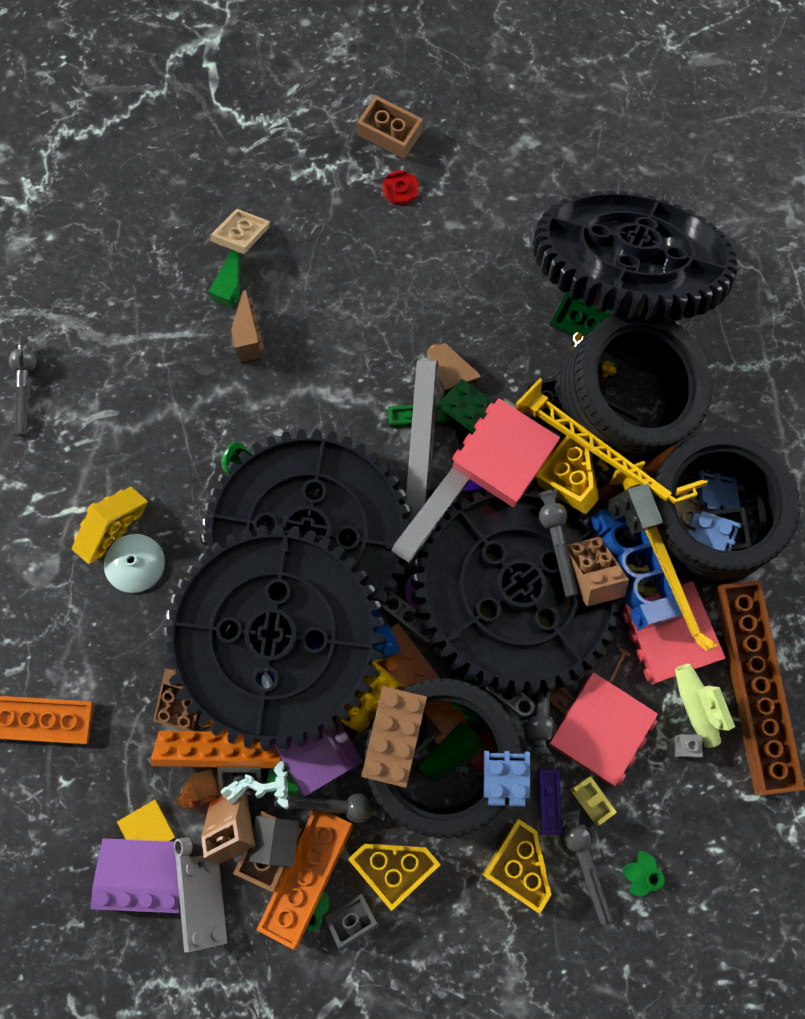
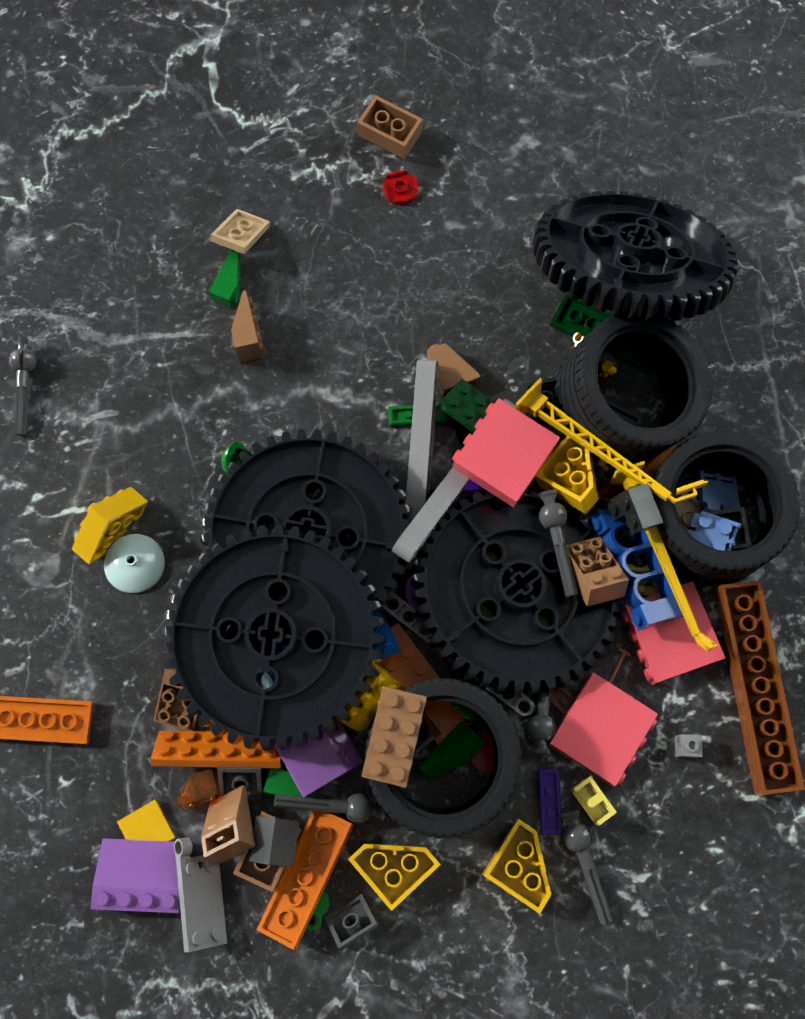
(237, 789): light aqua piece -> none
(506, 778): medium blue plate -> none
(640, 874): green plate -> none
(703, 705): yellowish green plate -> none

